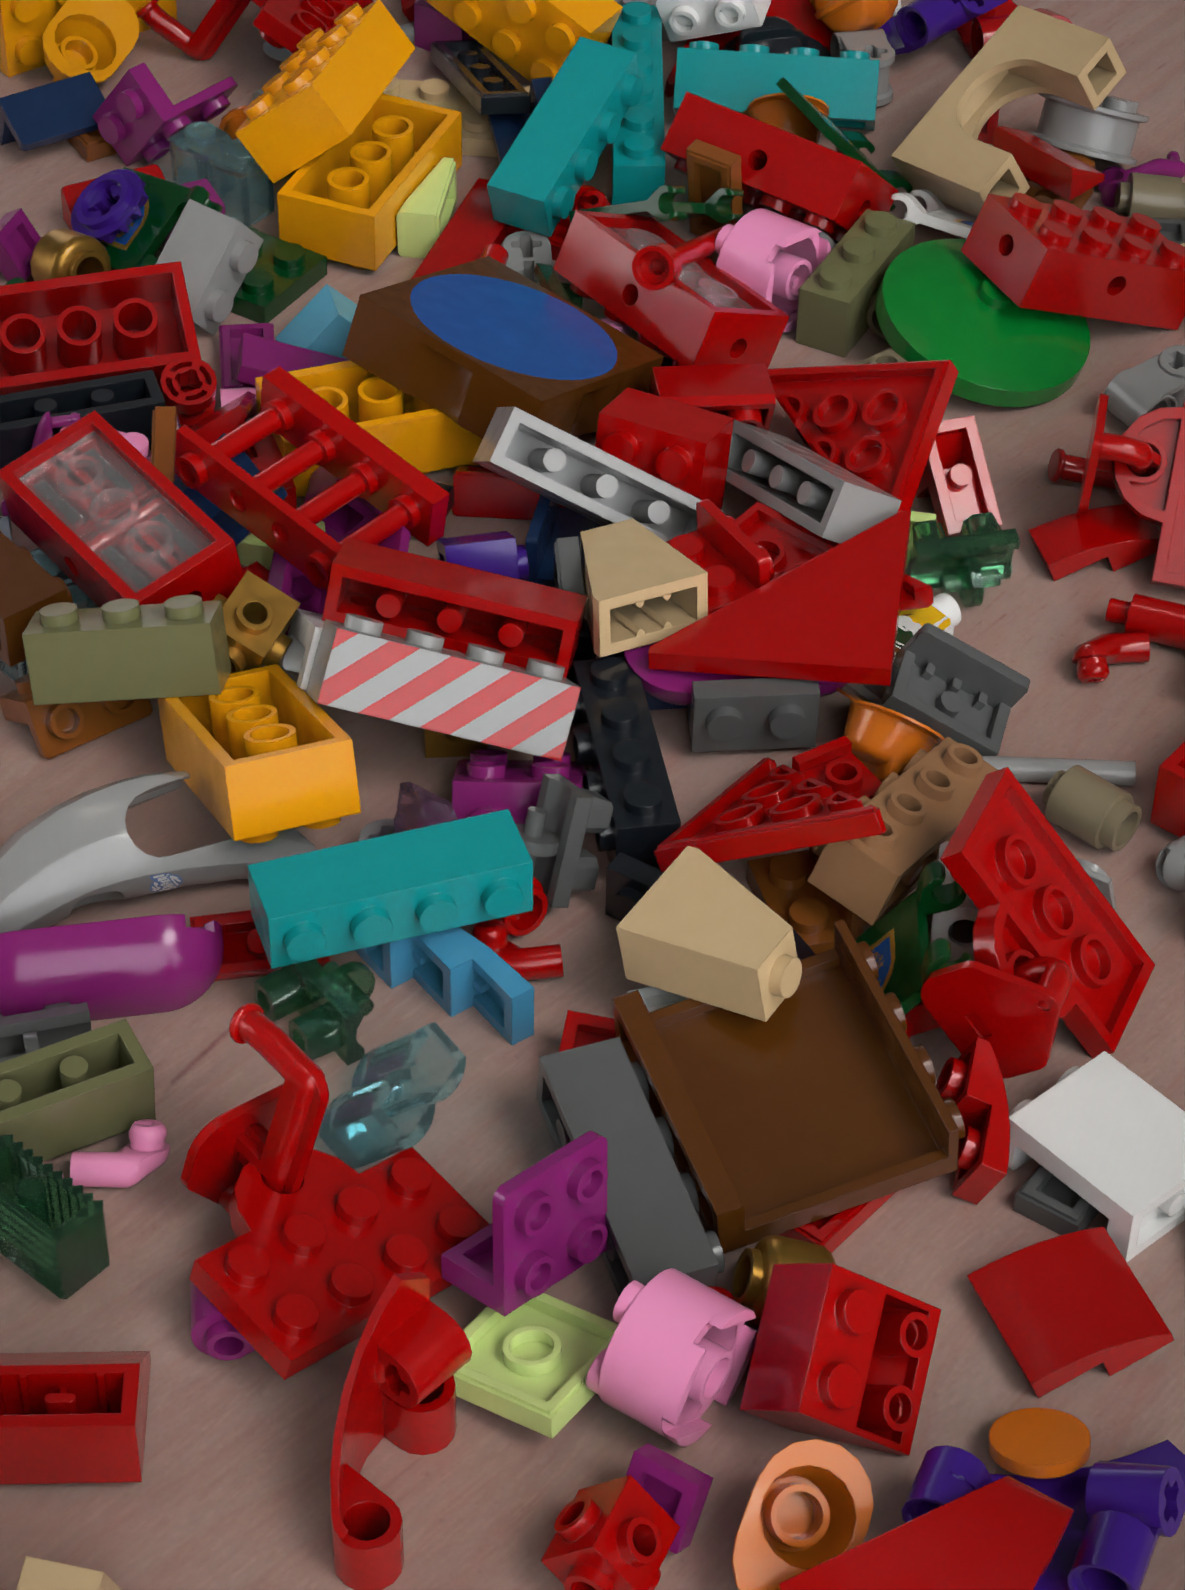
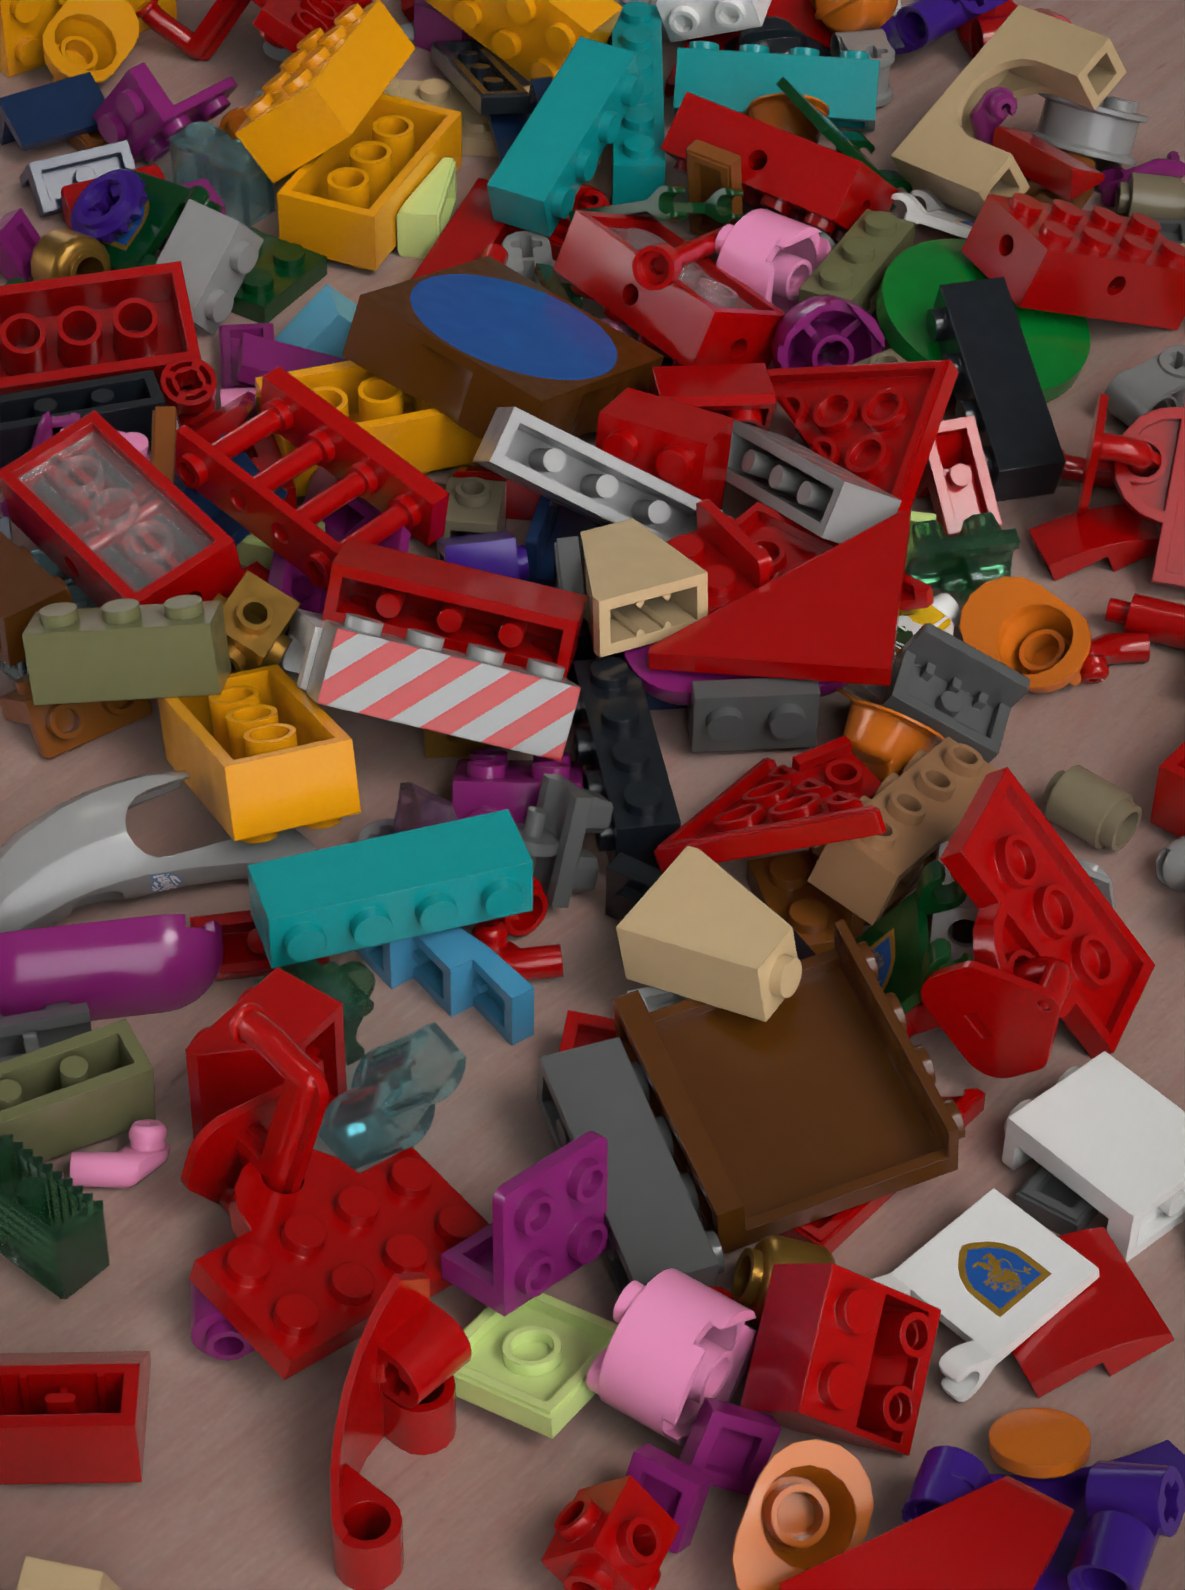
(53, 173): none -> panel
(232, 1073): none -> red slope
(475, 506): none -> dark tan brick
(730, 1444): none -> magenta tile
(825, 333): none -> magenta cylinder
(981, 1097): red slope -> none
(991, 112): none -> magenta arm
(995, 1283): none -> white flag
(997, 386): none -> black brick
(1027, 632): none -> orange piece
(1043, 769): light grey bar -> none

